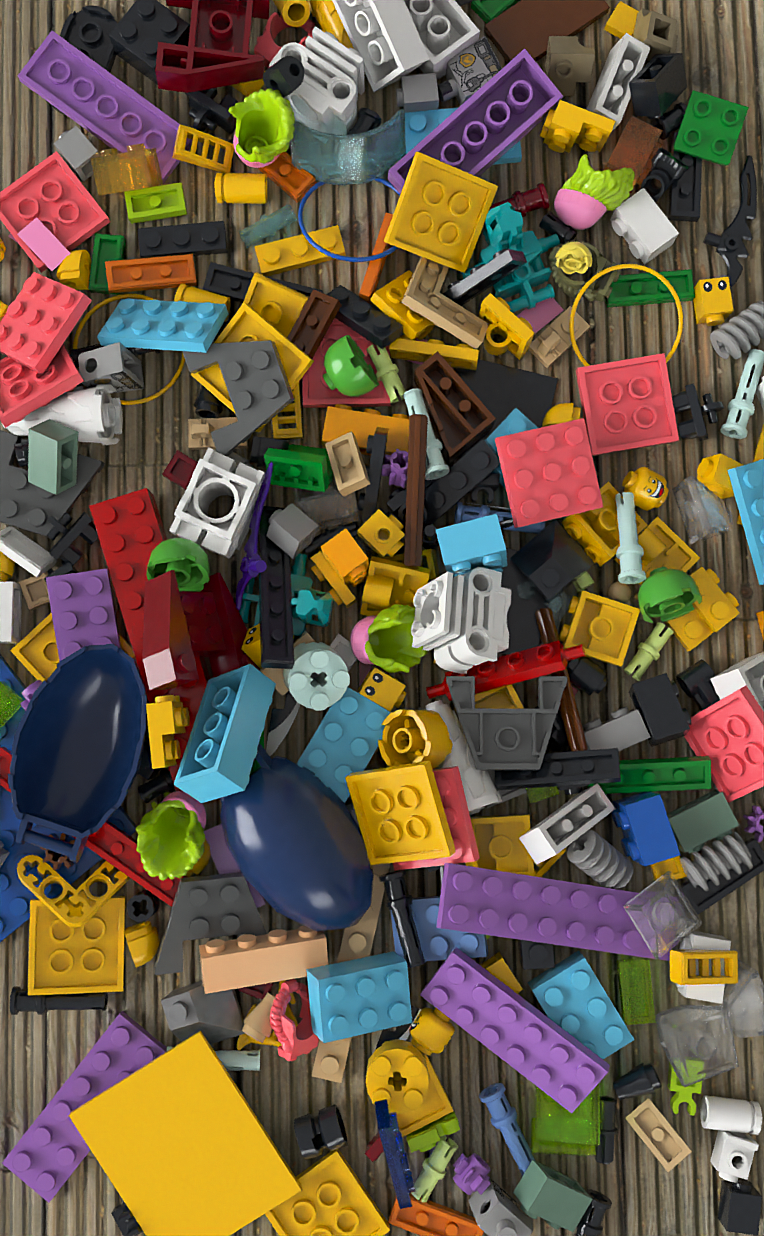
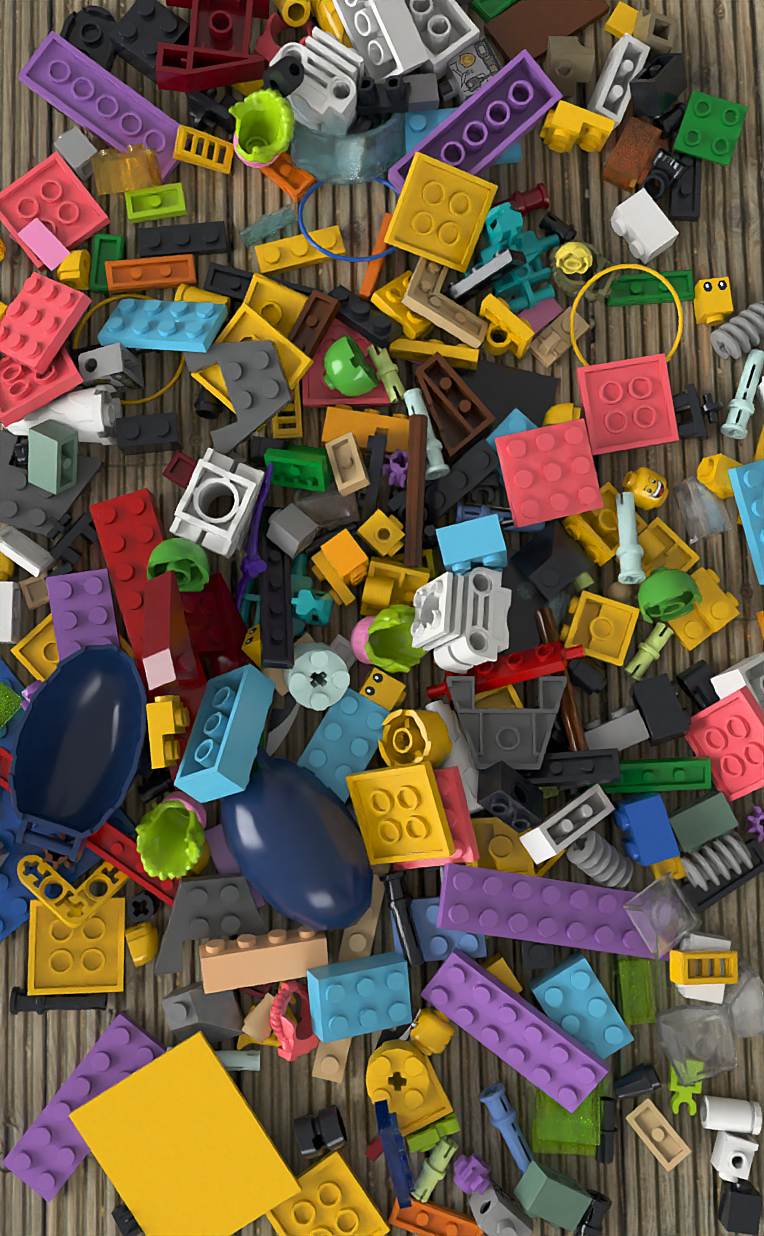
(149, 433): none -> black brick
(199, 432): tan hinge -> none
(241, 188): yellow piece -> none
(383, 98): none -> black hips
(510, 797): none -> black brick
(591, 193): hair -> none
(730, 243): black piece -> none

